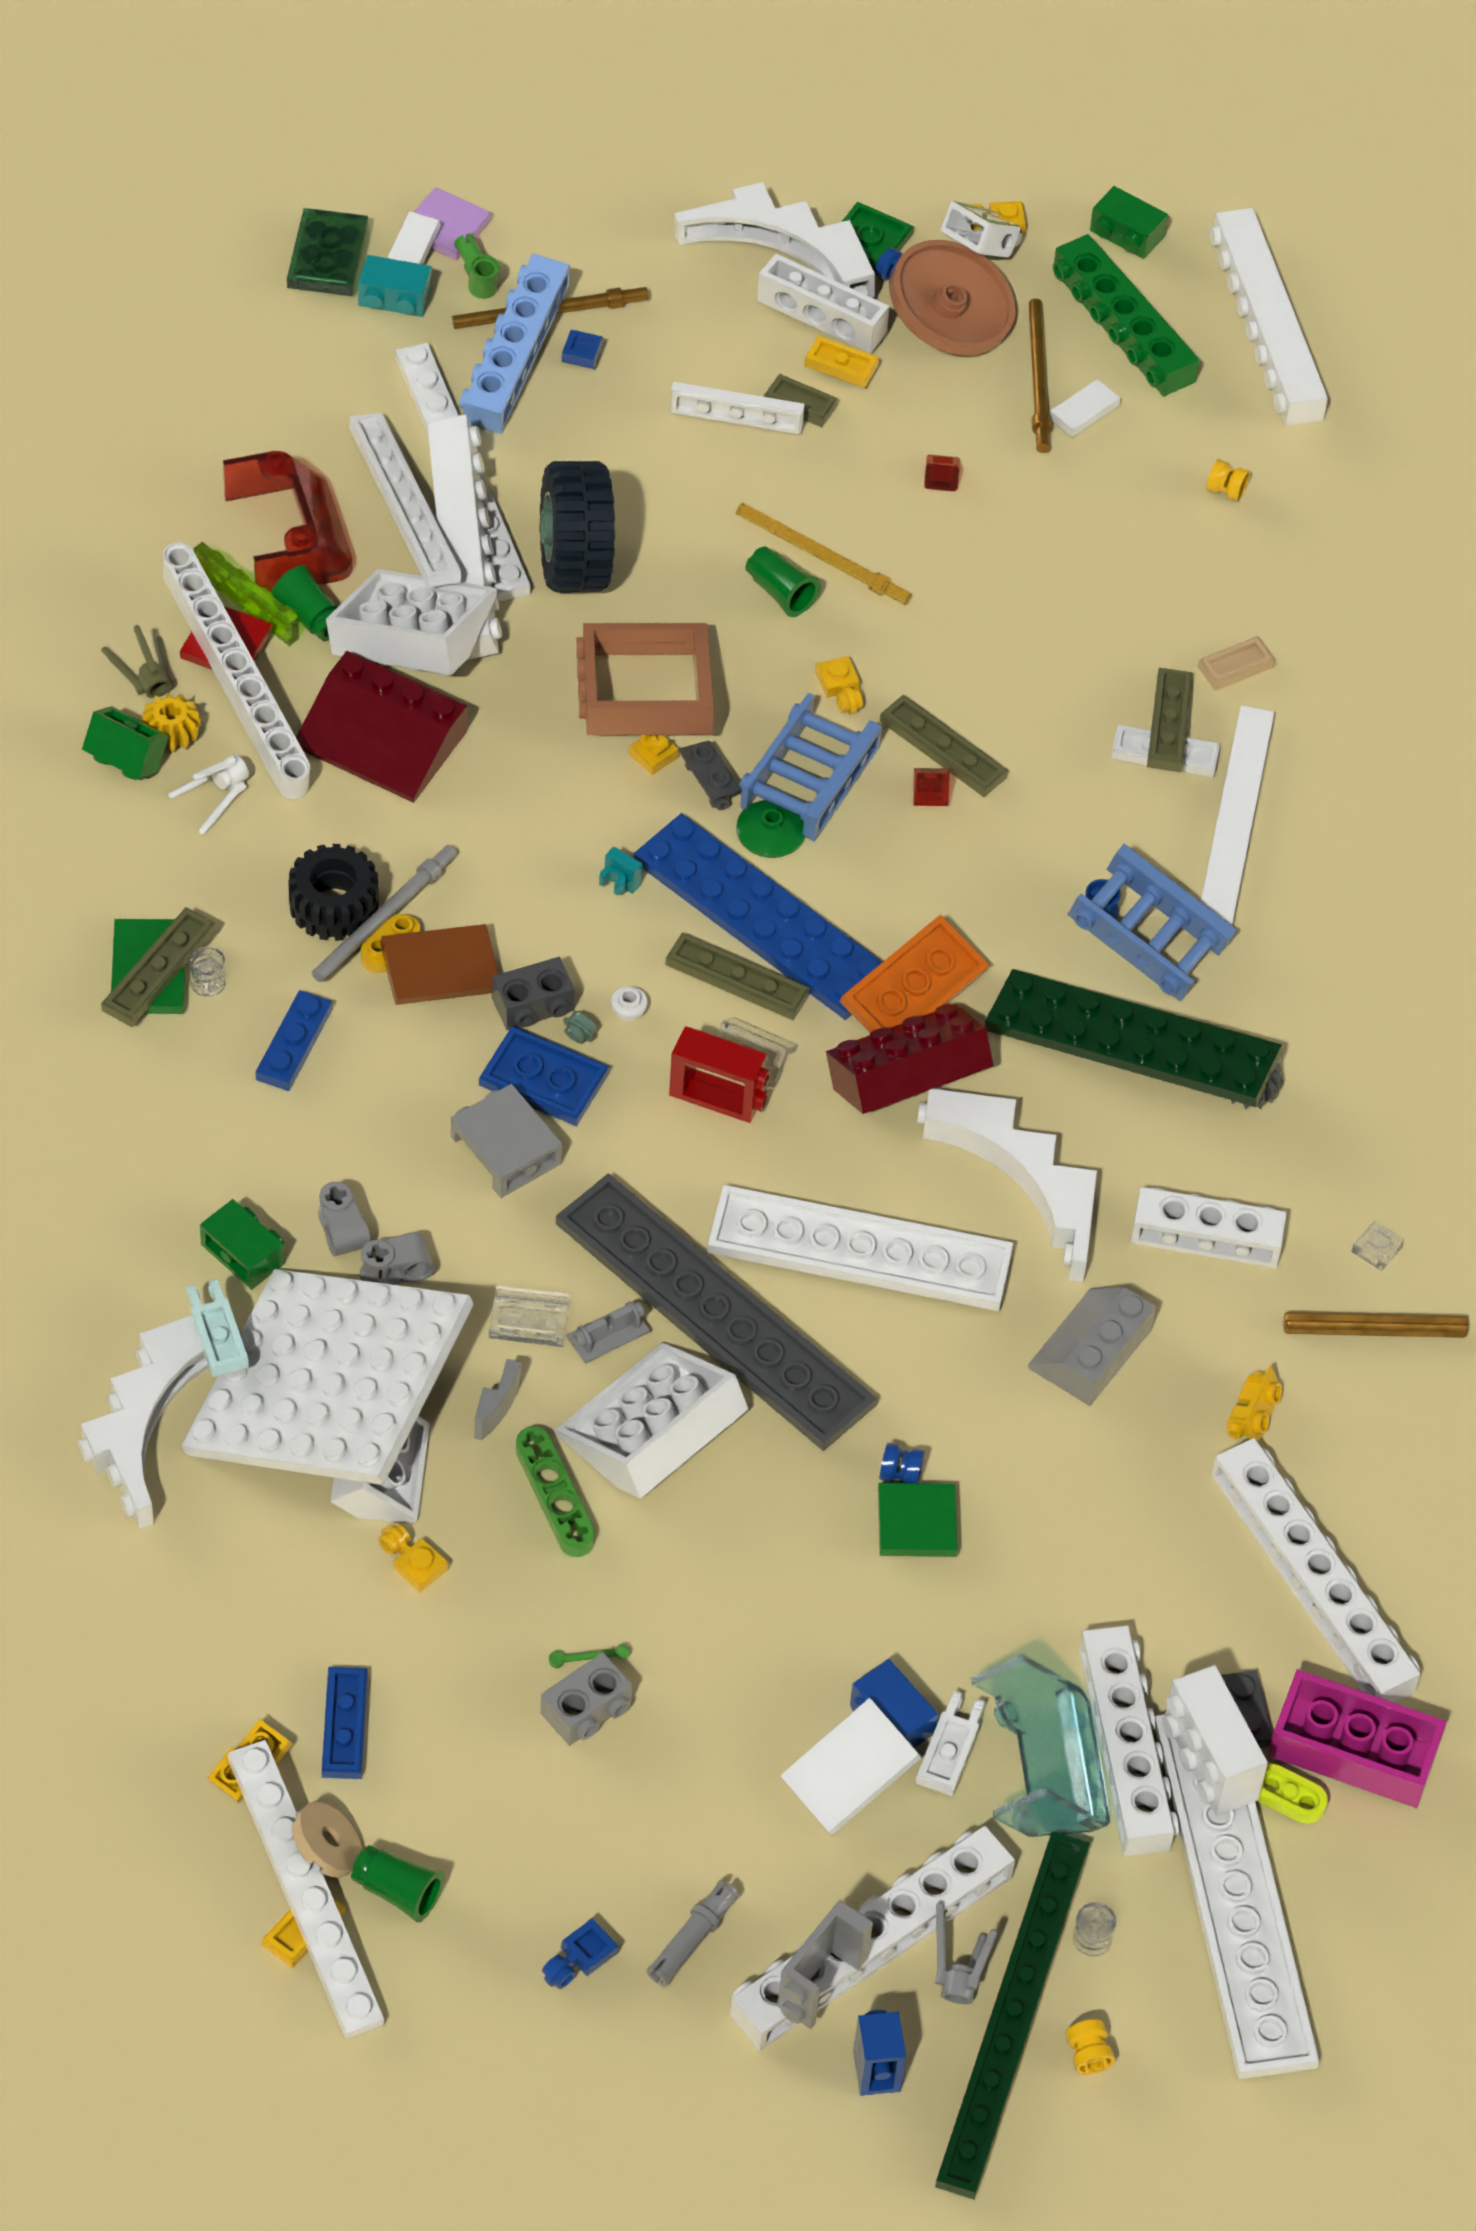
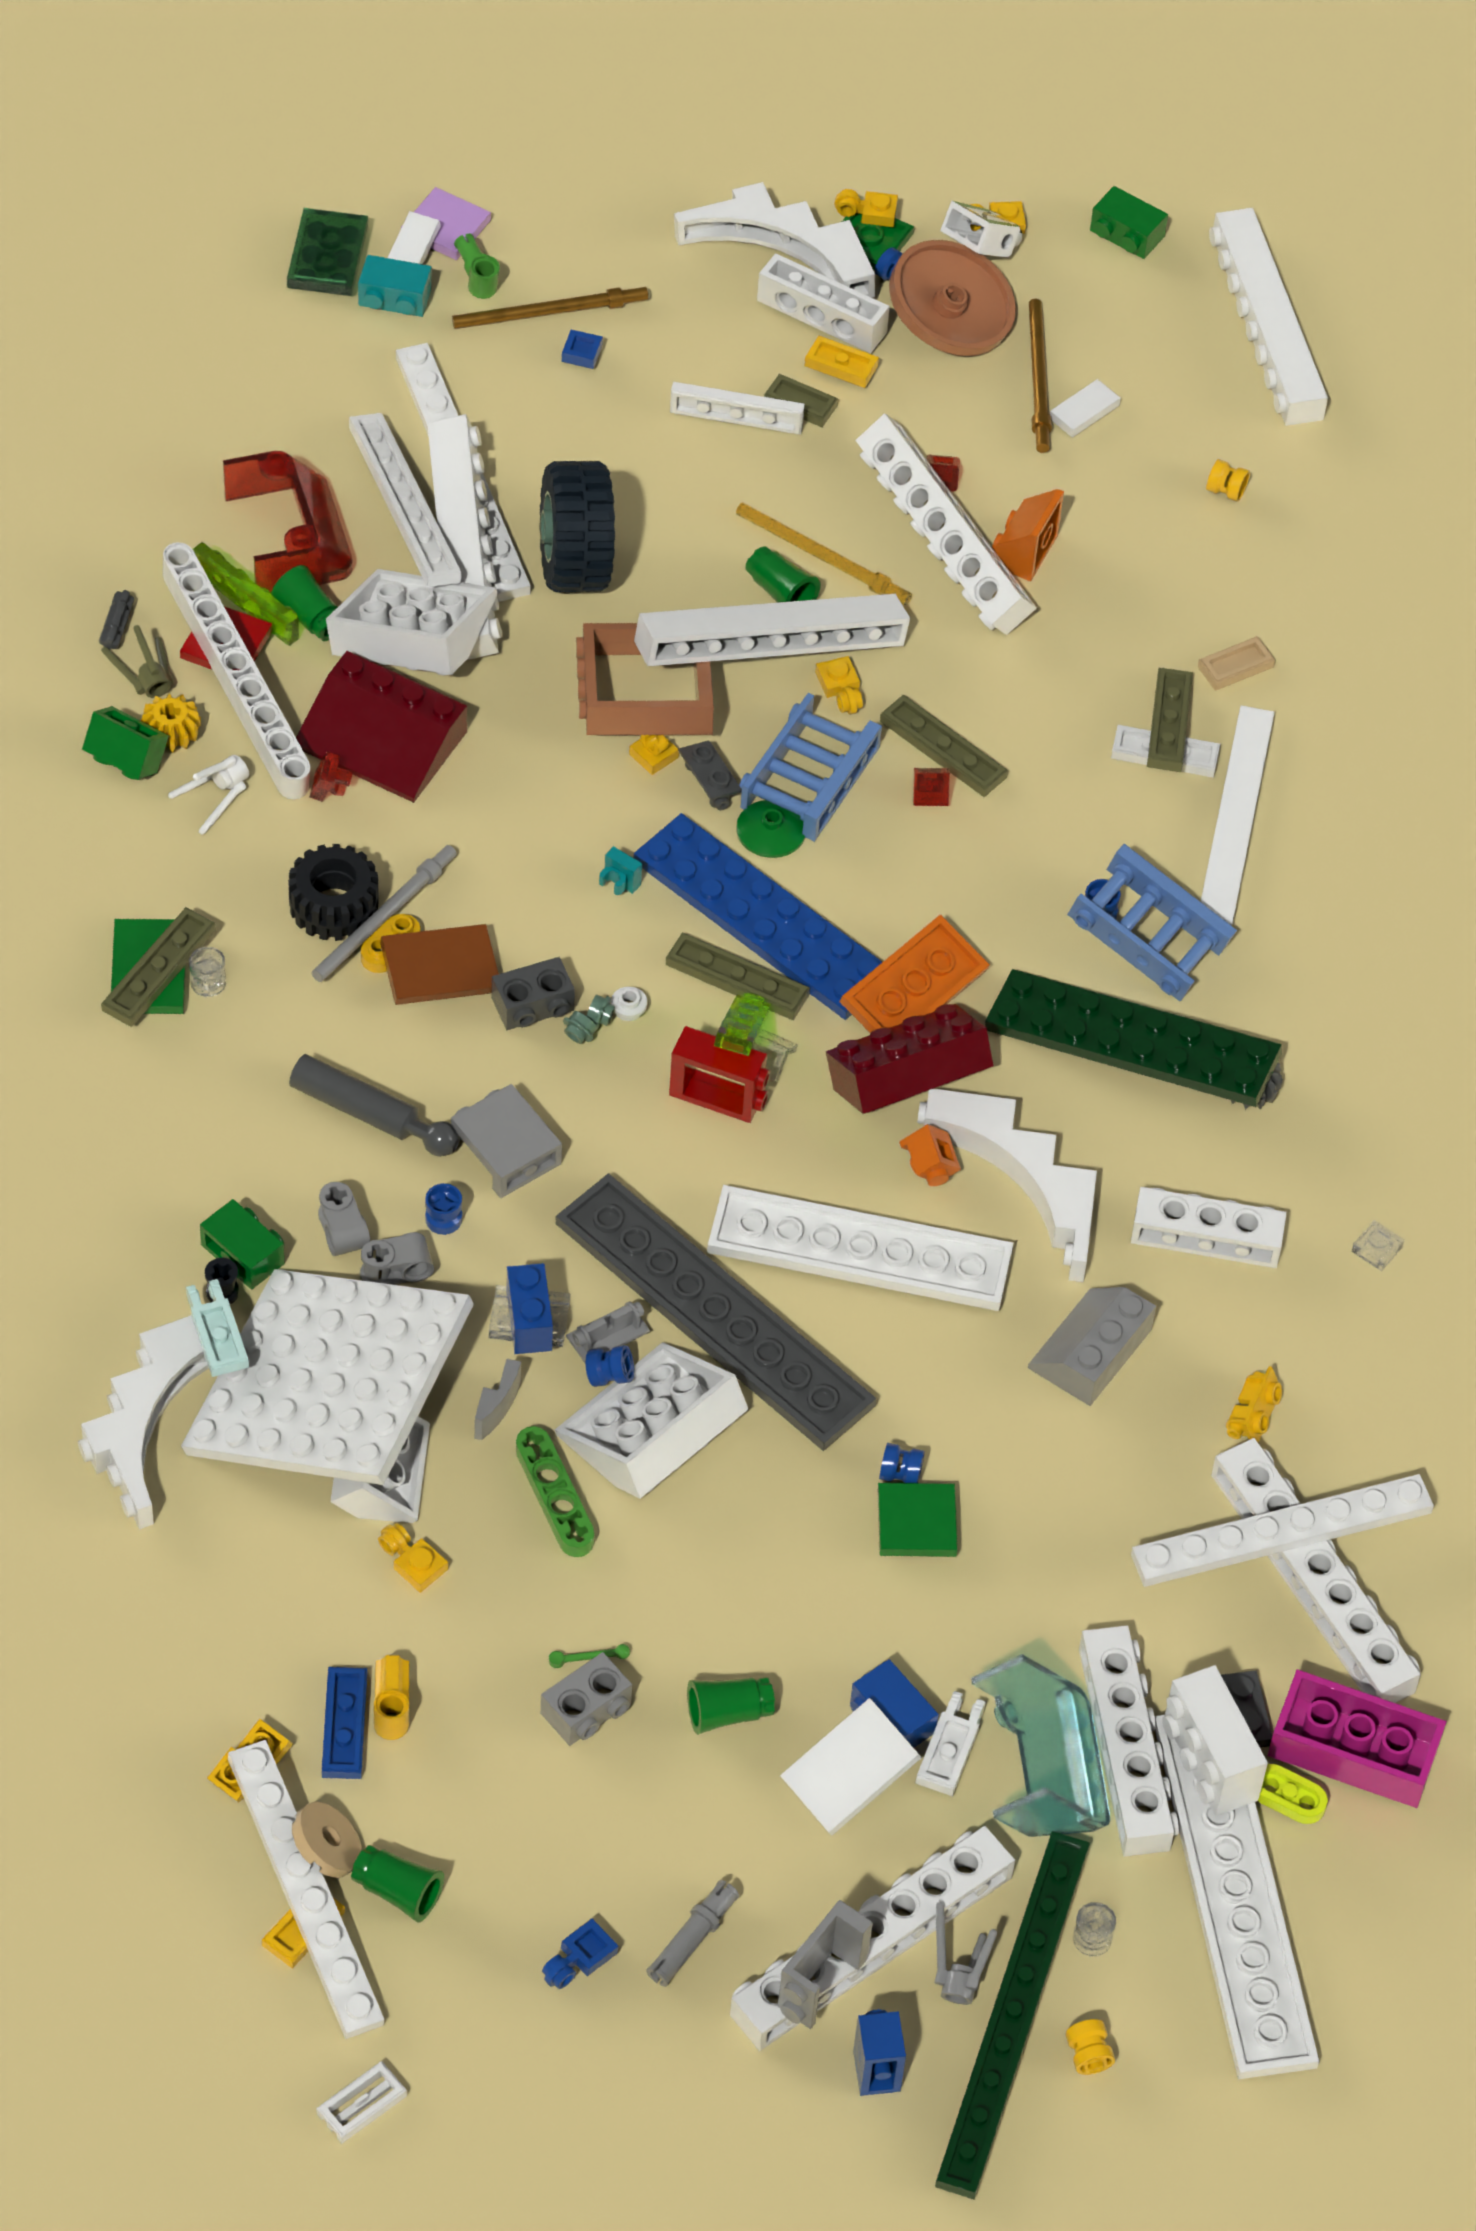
(116, 619): none -> dark grey axle
(227, 1275): none -> black bush
(294, 1040): blue plate -> none
(329, 778): none -> clear red tile
(335, 2123): none -> white tile
(370, 1105): none -> dark grey piece
(391, 1697): none -> yellow piece
(443, 1209): none -> blue wheel
(515, 343): light blue brick -> none
(529, 1308): none -> blue brick
(545, 1075): blue tile -> none
(600, 1010): none -> sand green plate
(609, 1366): none -> blue wheel
(728, 1702): none -> green plant
(743, 1024): none -> clear neon green plate
(771, 629): none -> white brick
(875, 208): none -> yellow plate
(931, 1154): none -> orange brick
(1011, 602): none -> white brick
(1030, 533): none -> orange slope
(1125, 315): green brick -> none
(1281, 1530): none -> white plate
(1375, 1324): pearl gold axle -> none

